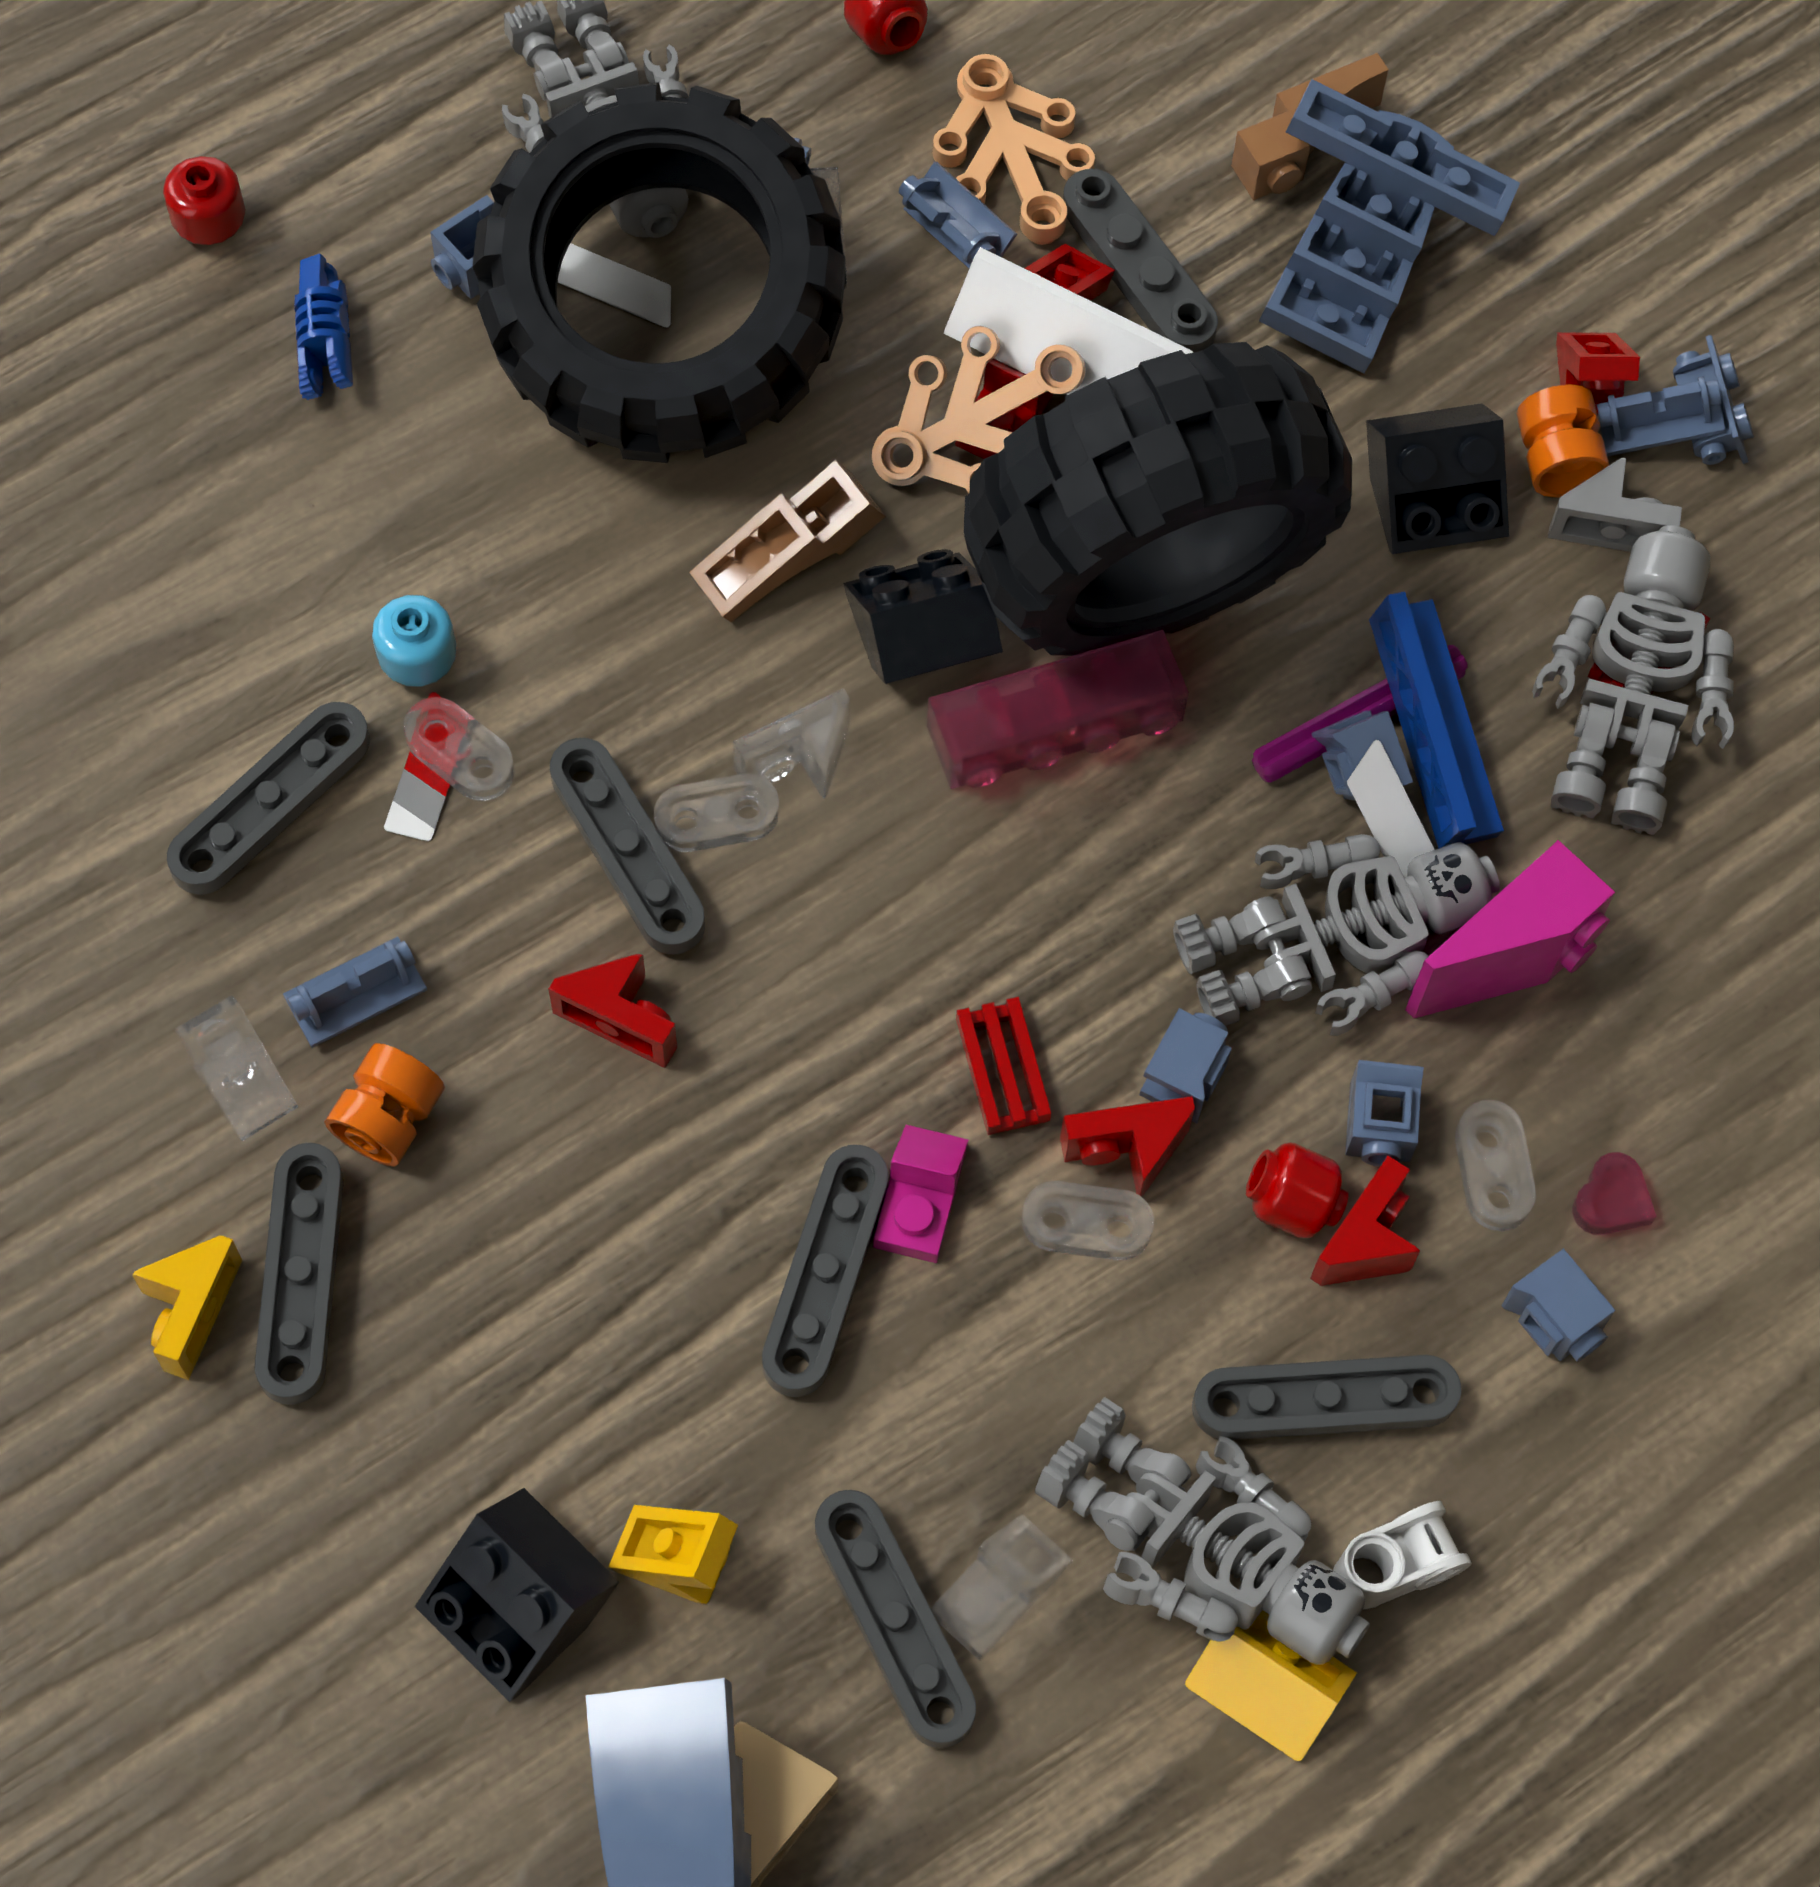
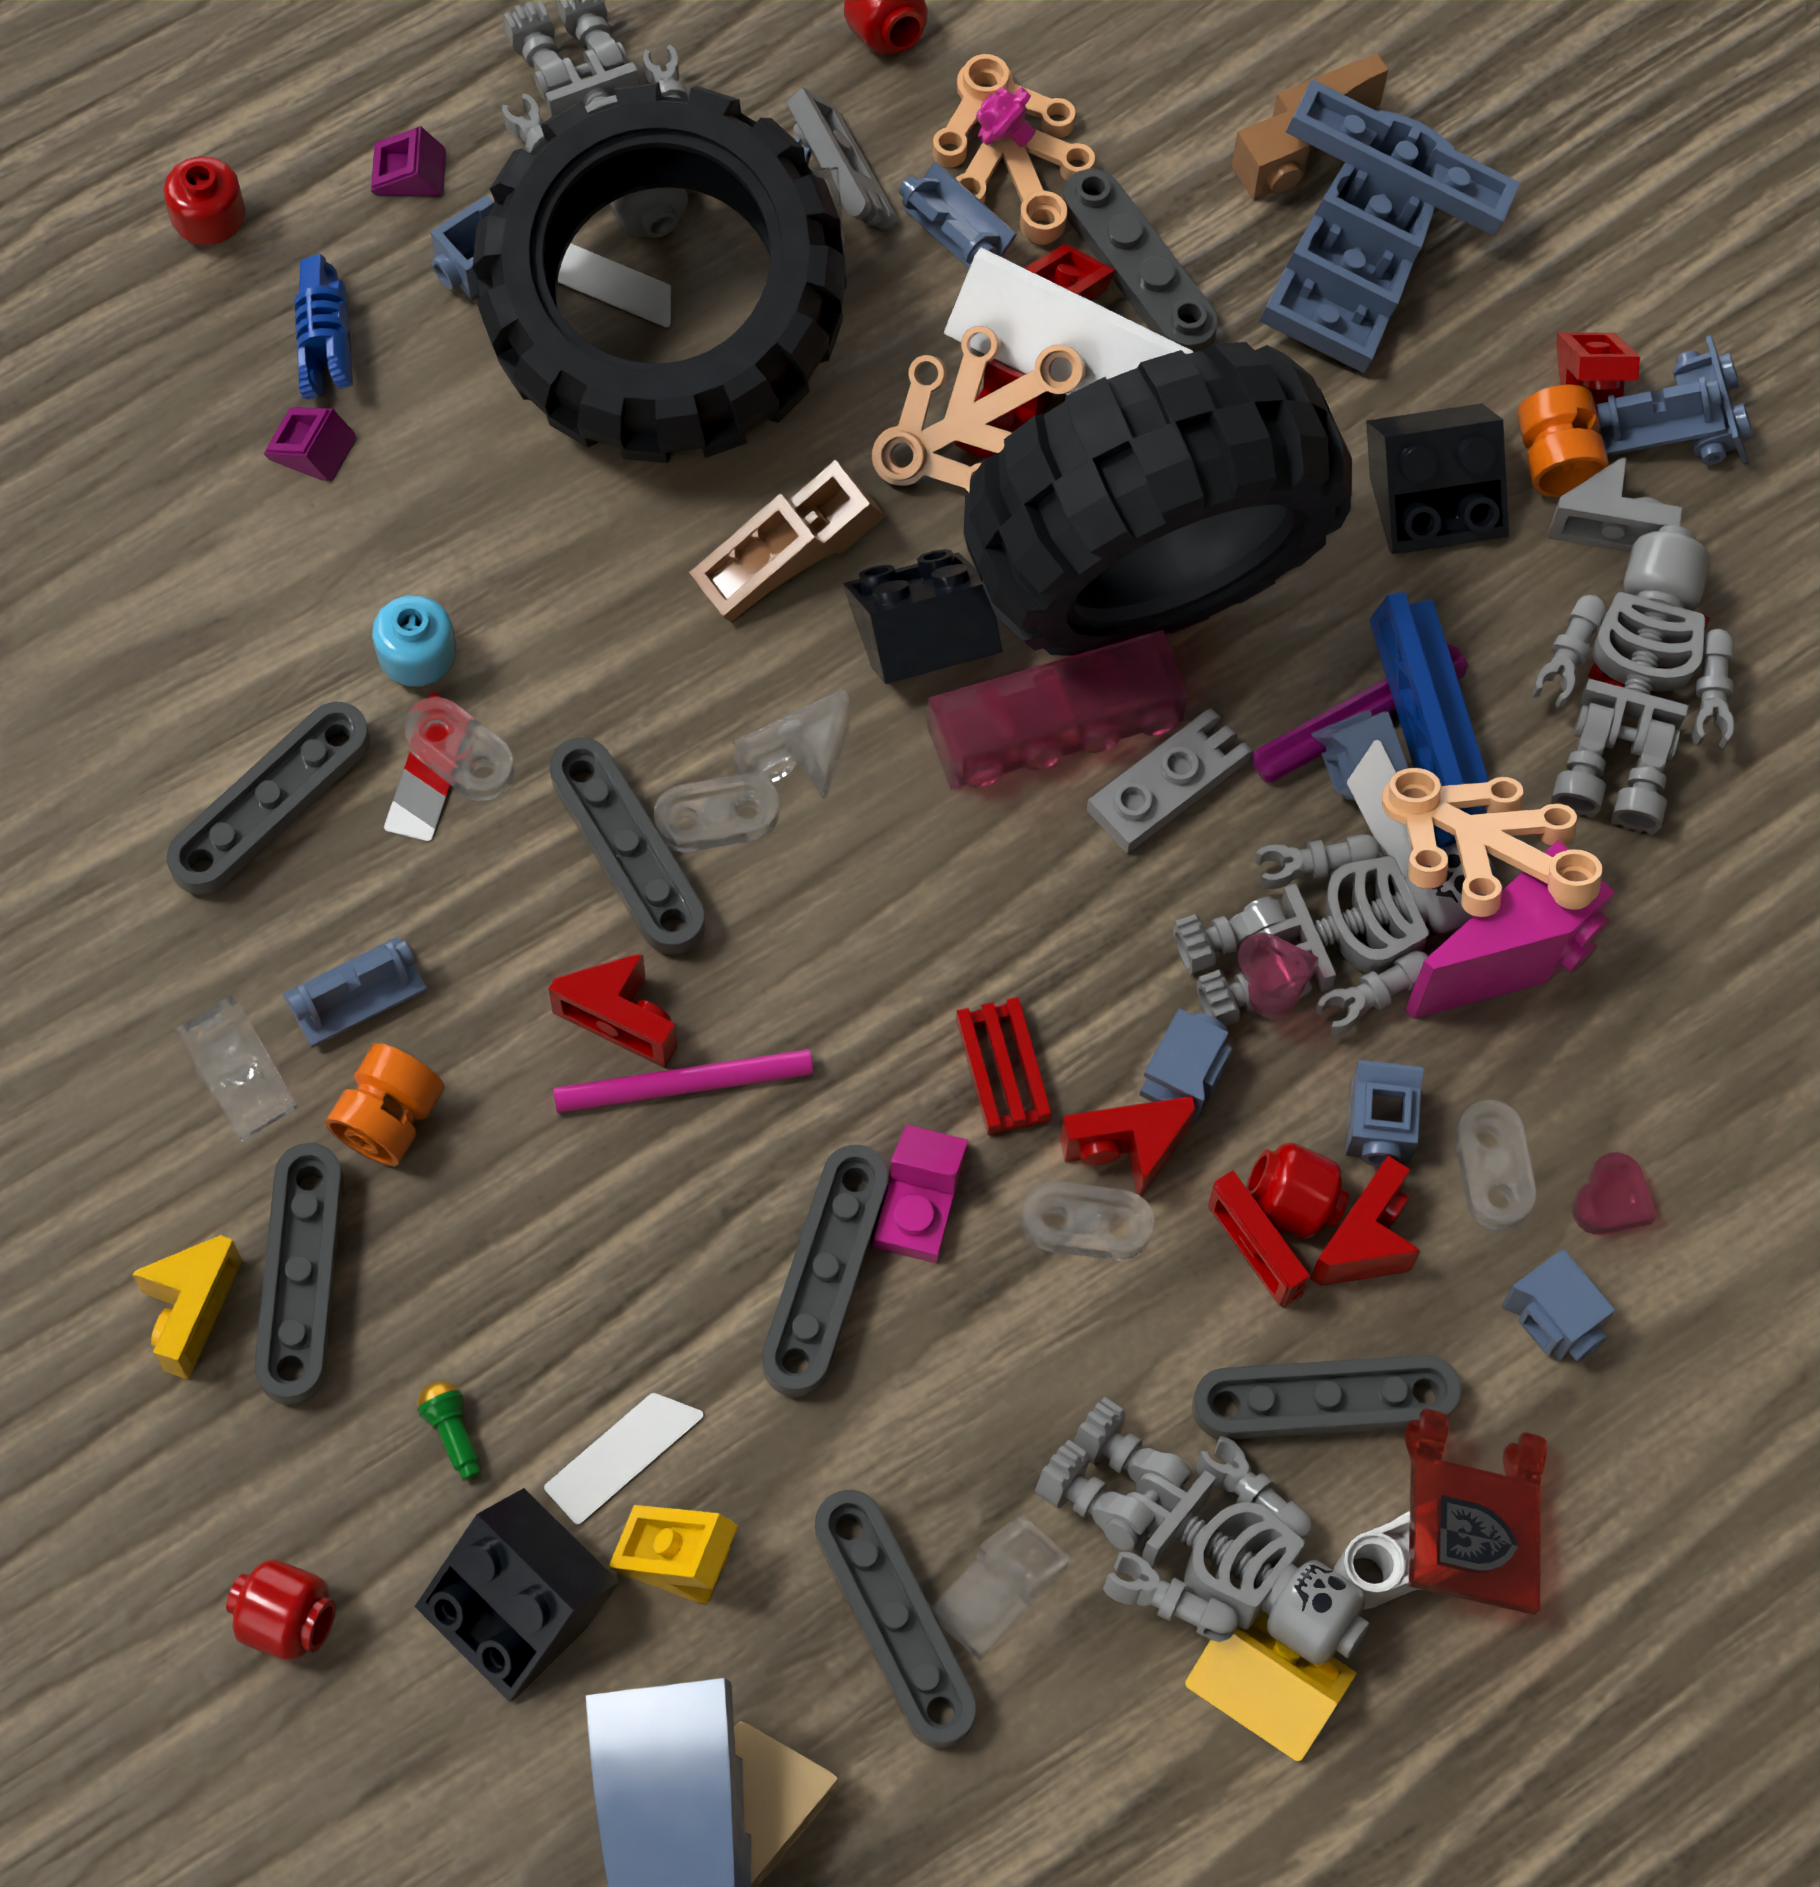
(281, 1610): none -> red head
(311, 442): none -> magenta slope
(408, 165): none -> magenta slope
(442, 1408): none -> green piece
(620, 1455): none -> white sticker
(683, 1081): none -> dark pink bar
(833, 145): none -> light grey hinge
(1004, 116): none -> dark pink plant
(1167, 781): none -> light grey hinge
(1257, 1239): none -> red tile
(1275, 973): none -> clear pink tile
(1420, 802): none -> light nougat plant
(1471, 1527): none -> clear red flag

